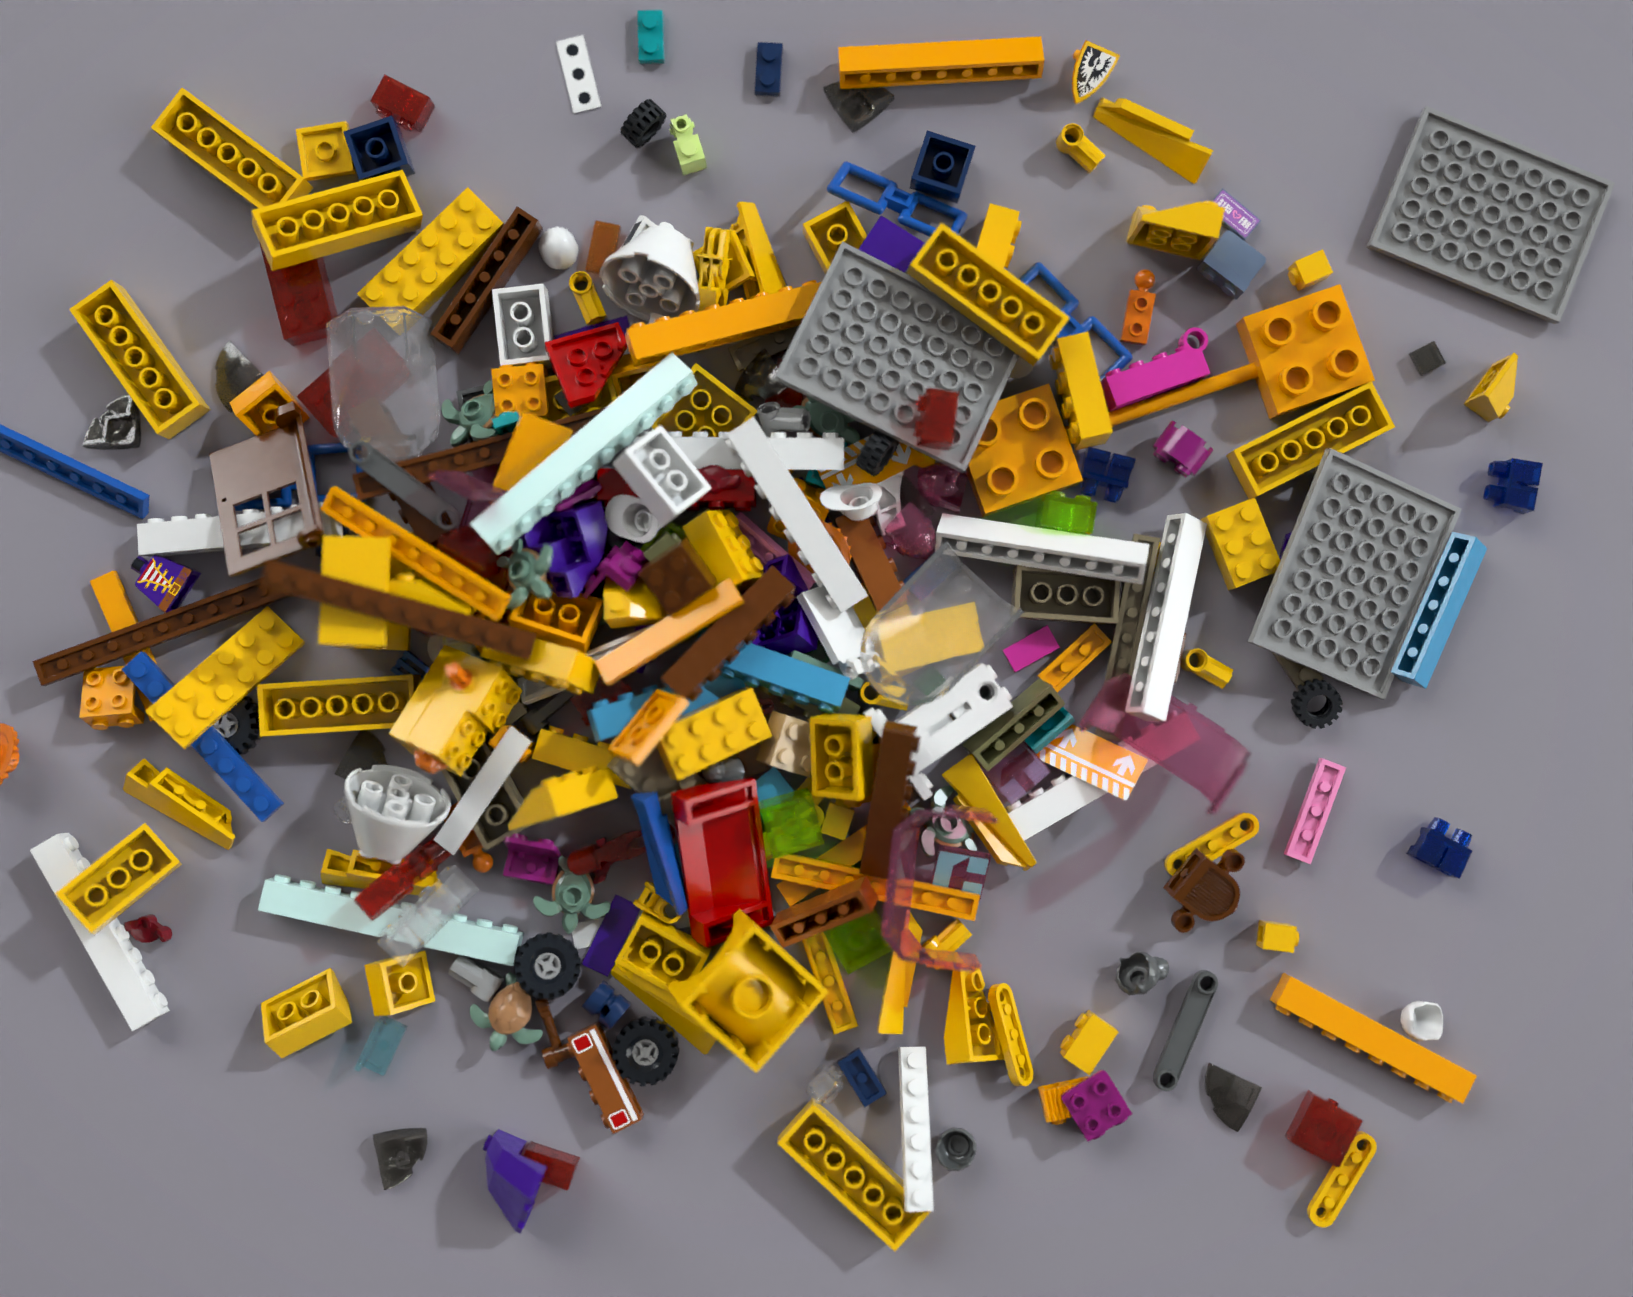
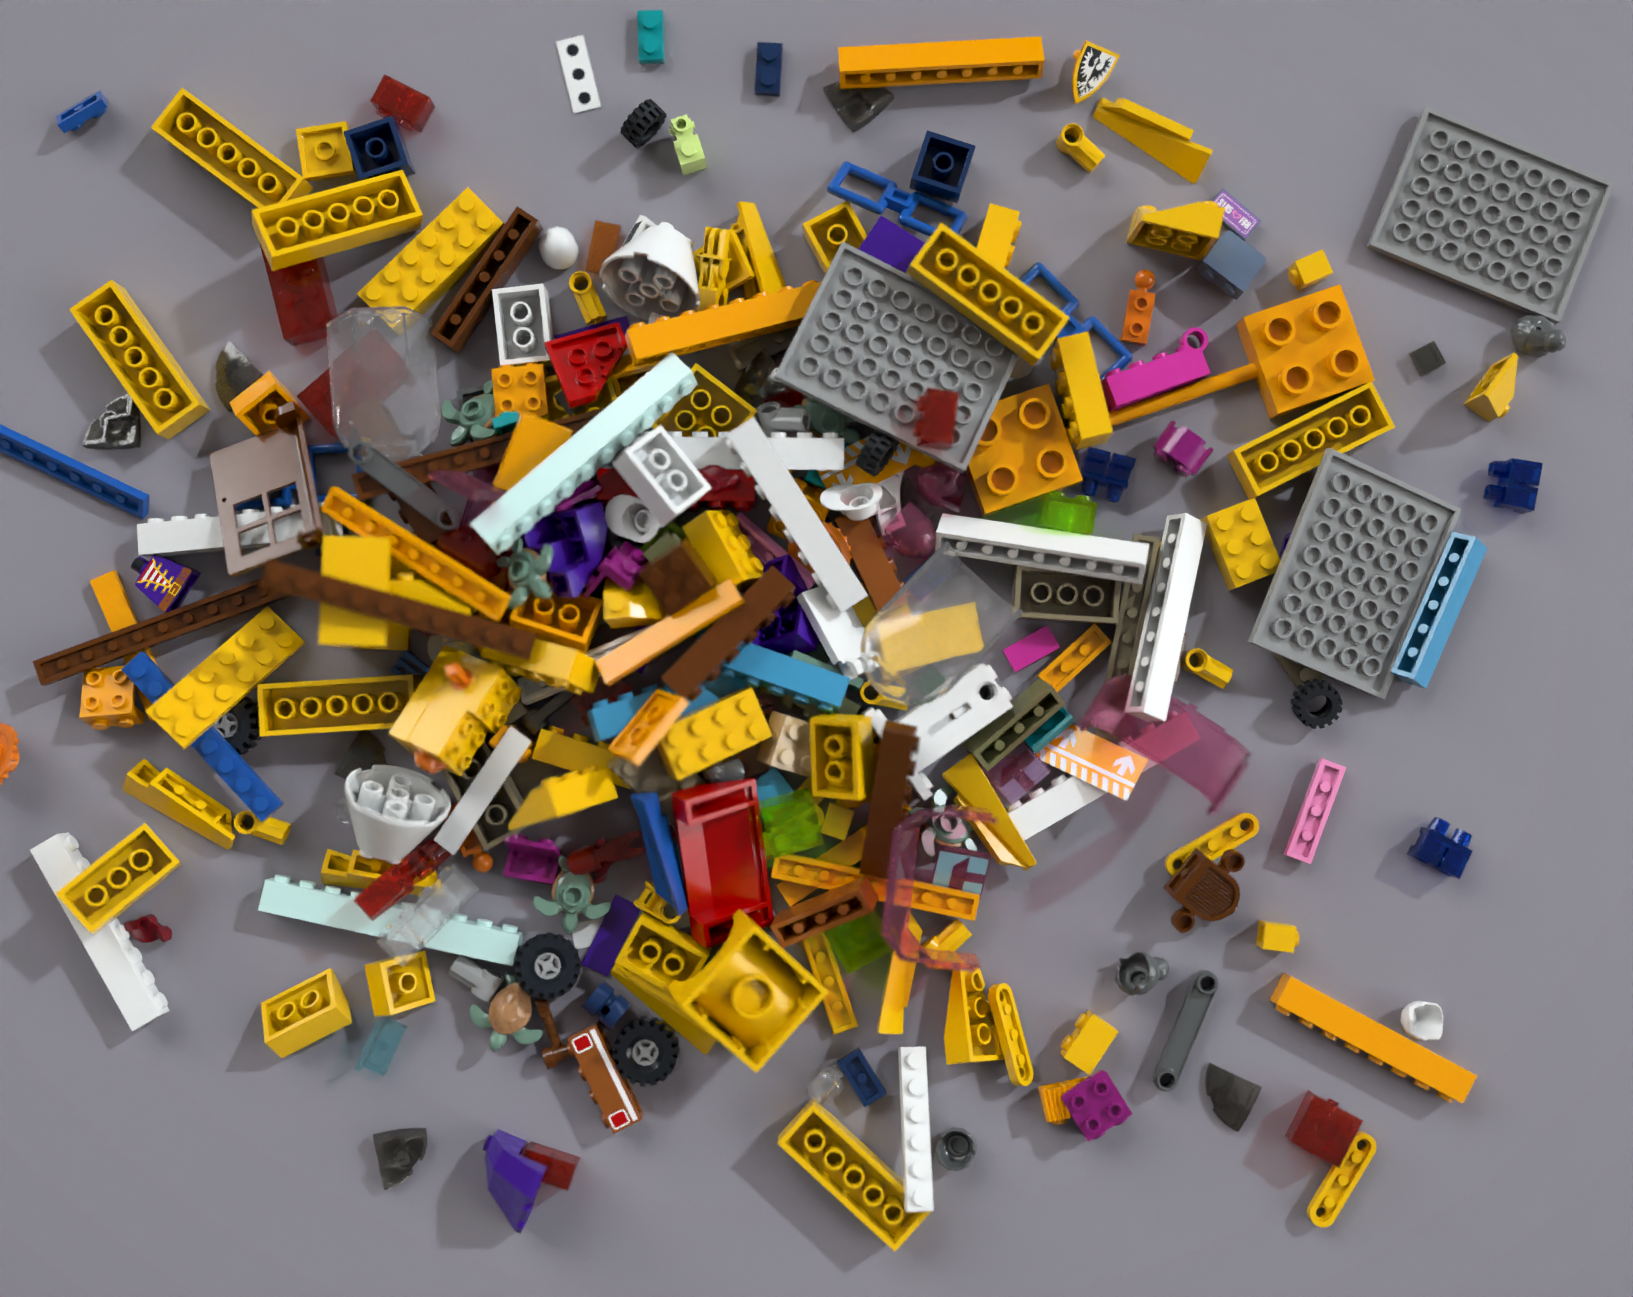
(74, 117): none -> blue plate
(271, 830): none -> yellow piece
(1537, 343): none -> dark grey piece

